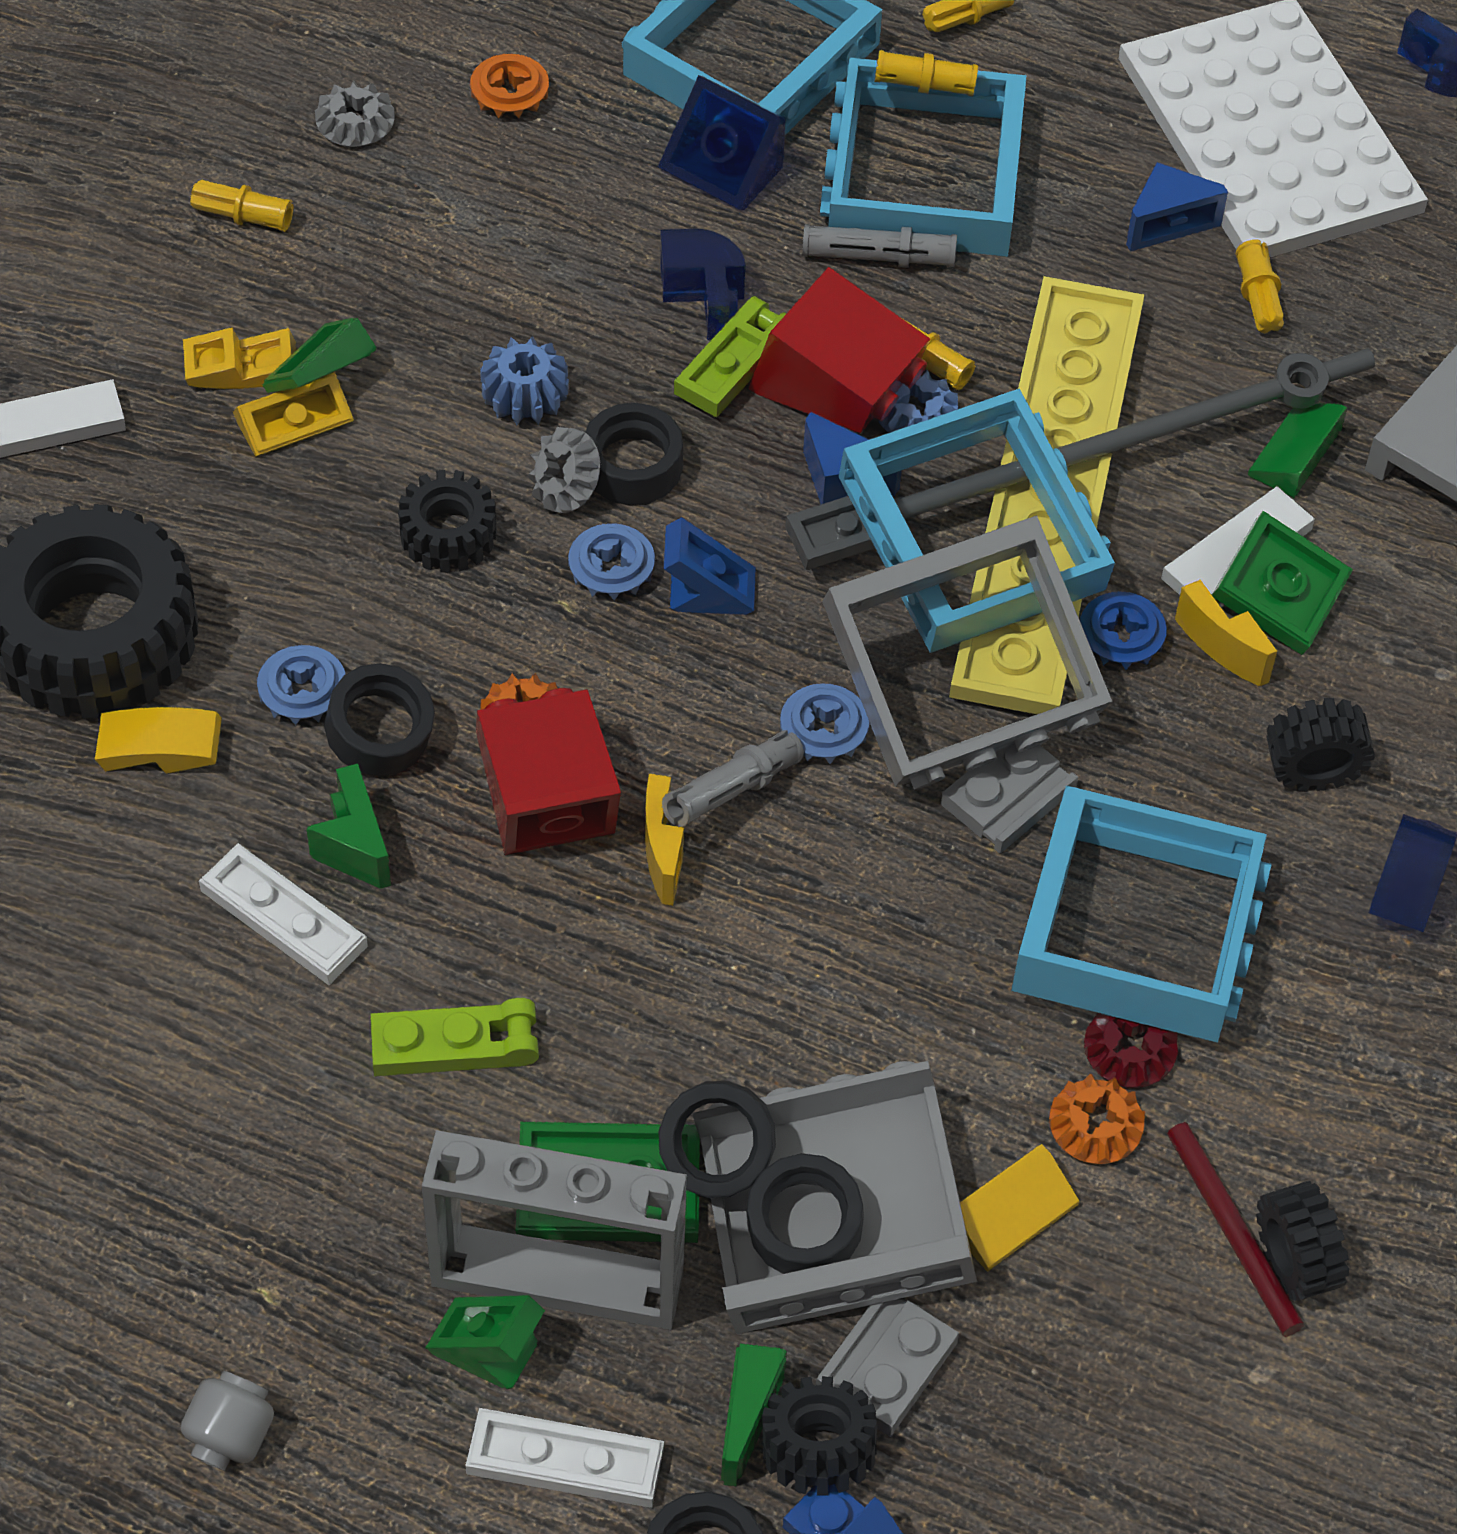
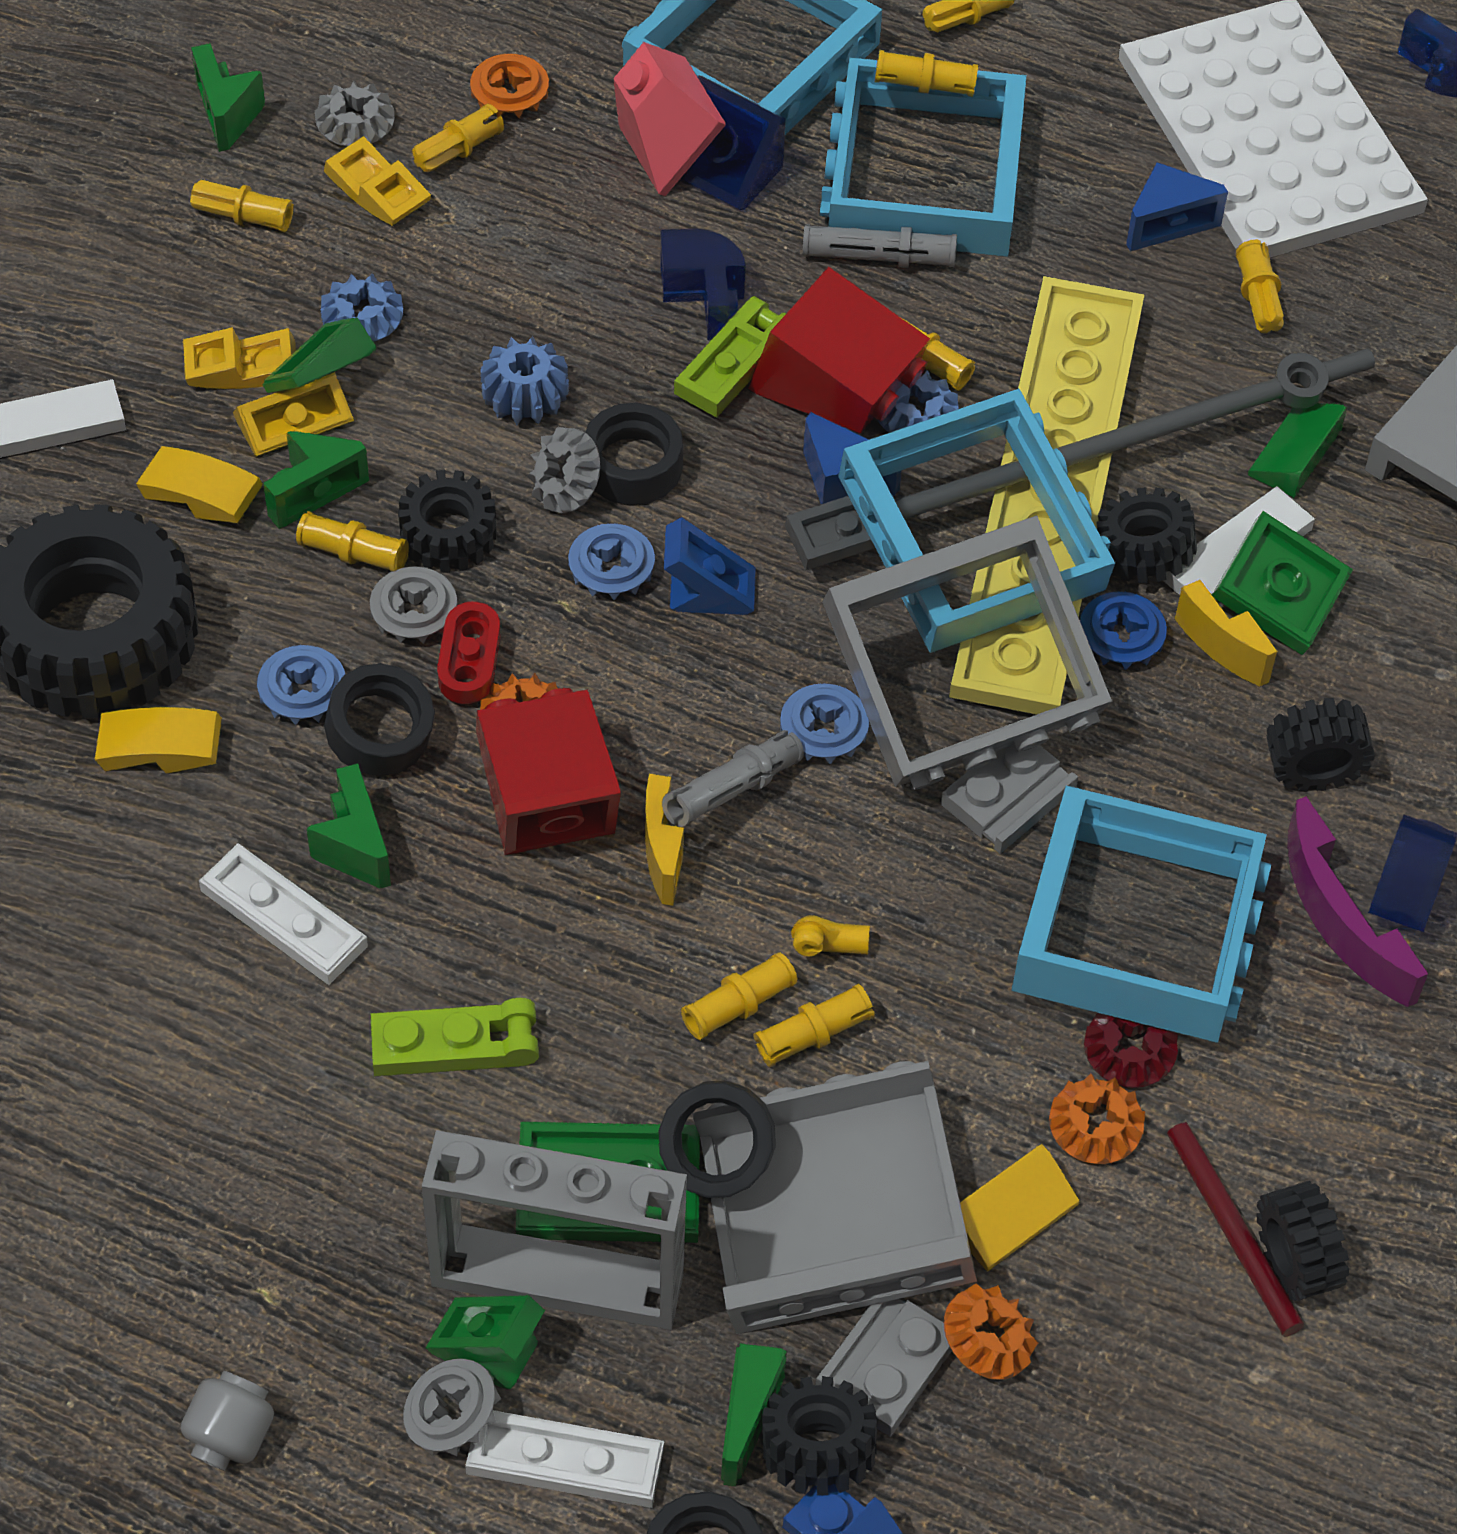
(204, 483): none -> yellow slope
(228, 100): none -> green slope
(319, 474): none -> green slope
(352, 542): none -> yellow pin
(374, 183): none -> yellow slope
(378, 319): none -> medium blue gear
(415, 586): none -> light grey gear
(425, 1410): none -> light grey gear
(457, 139): none -> yellow axle
(468, 657): none -> red plate
(664, 114): none -> coral slope
(739, 995): none -> yellow pin
(813, 1171): black tyre -> none
(814, 1025): none -> yellow pin
(816, 934): none -> yellow arm
(983, 1351): none -> orange gear
(1149, 514): none -> black tyre
(1381, 961): none -> magenta slope

